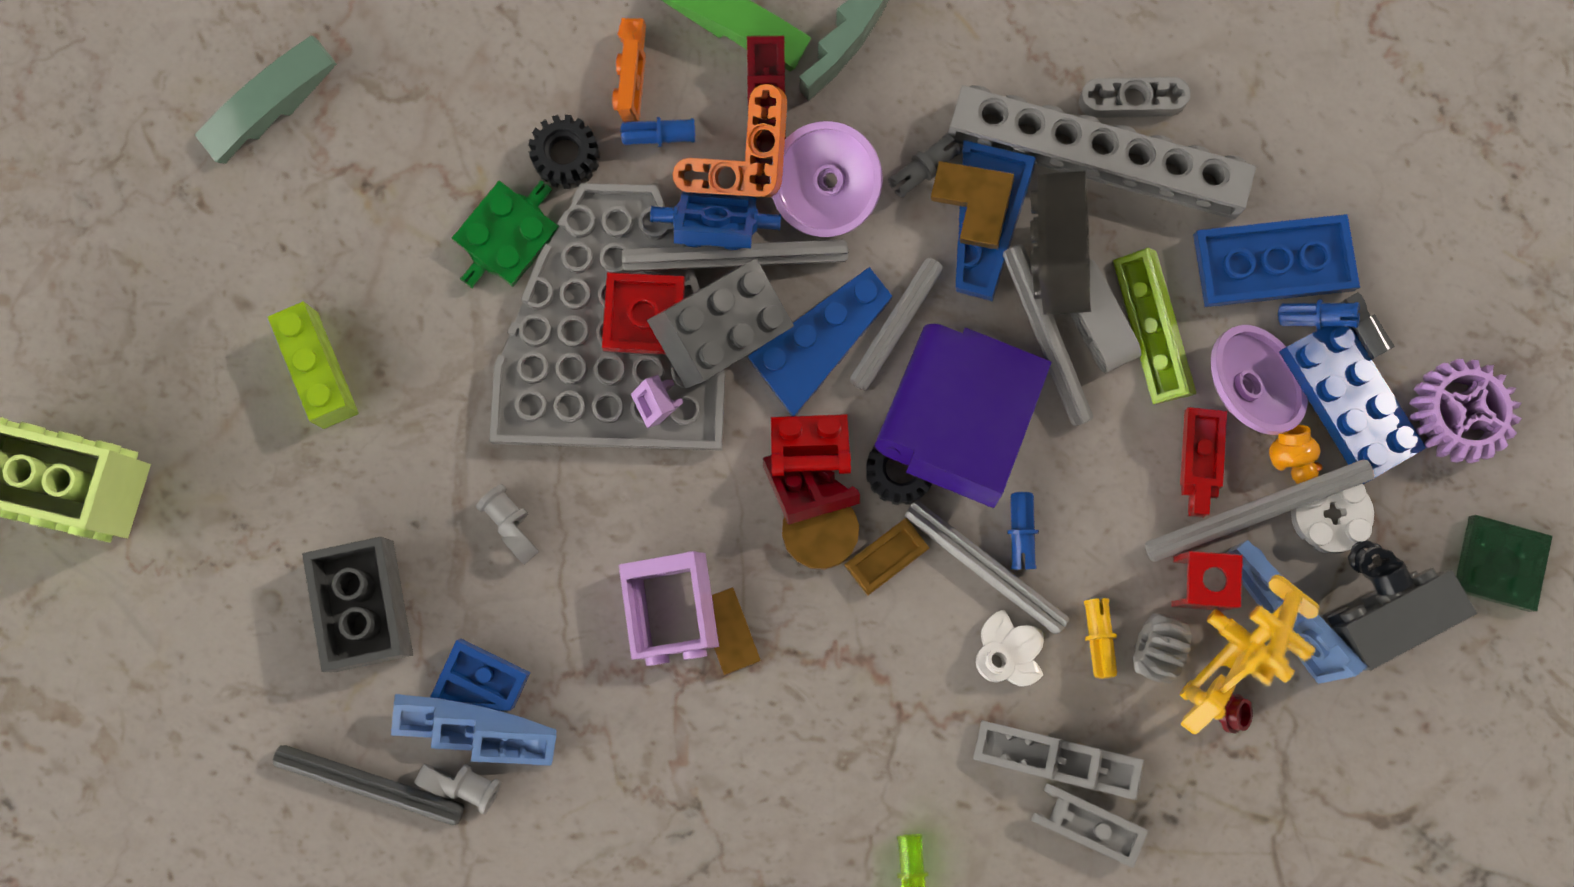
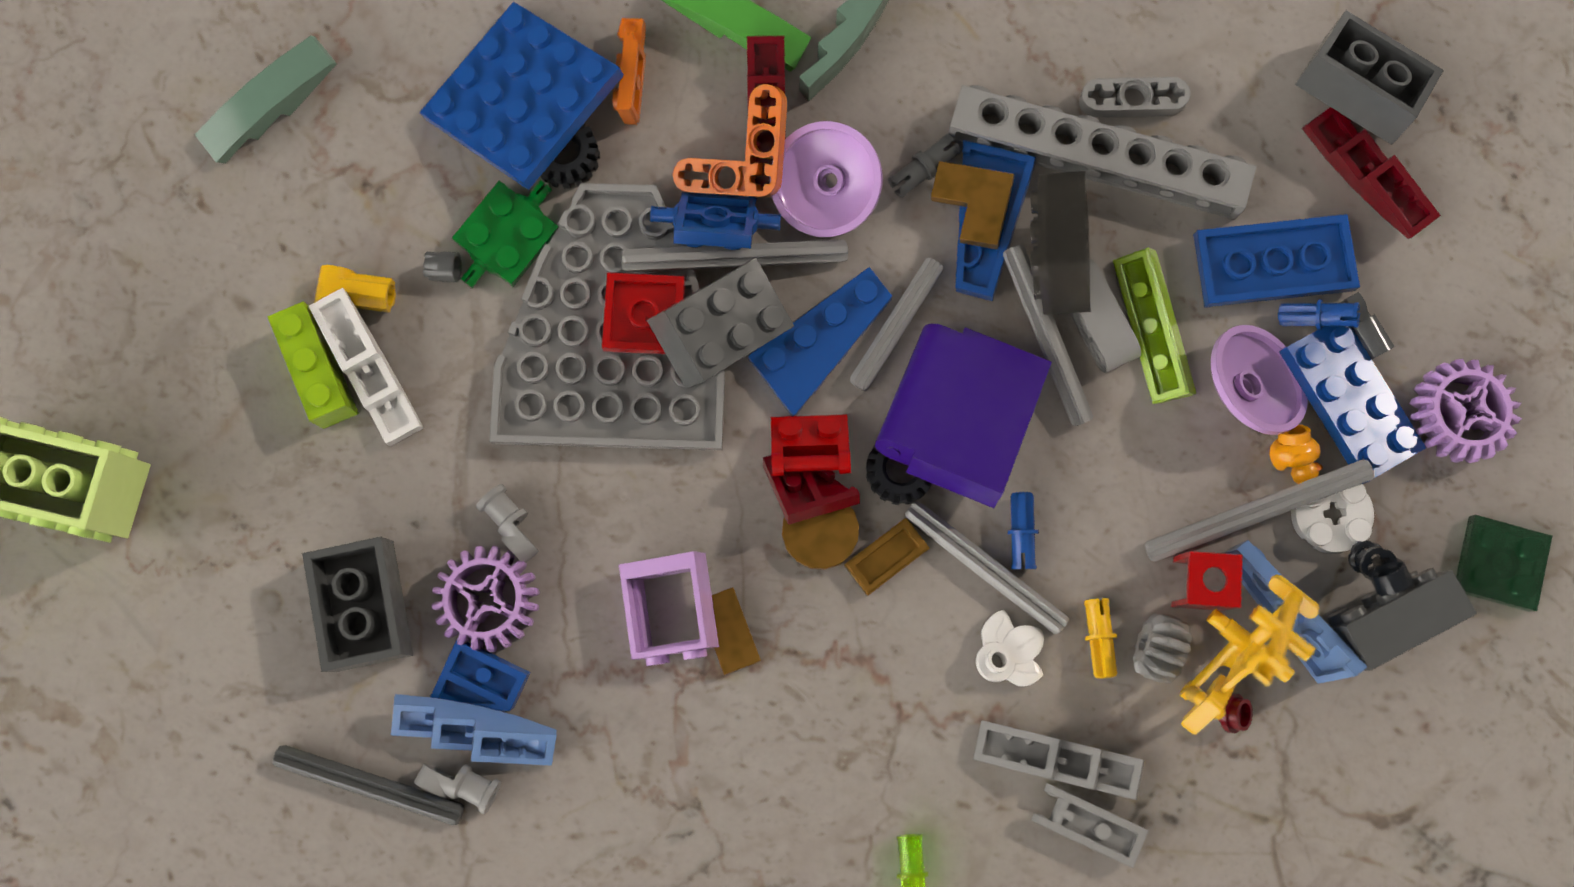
(365, 291): none -> yellow piece
(365, 367): none -> white slope
(442, 266): none -> dark grey hose
(477, 614): none -> lavender gear
(521, 94): none -> blue plate
(654, 401): lavender tile -> none
(658, 131): blue axle -> none
(1202, 458): red hinge -> none
(1369, 77): none -> dark grey brick
(1376, 178): none -> dark red slope

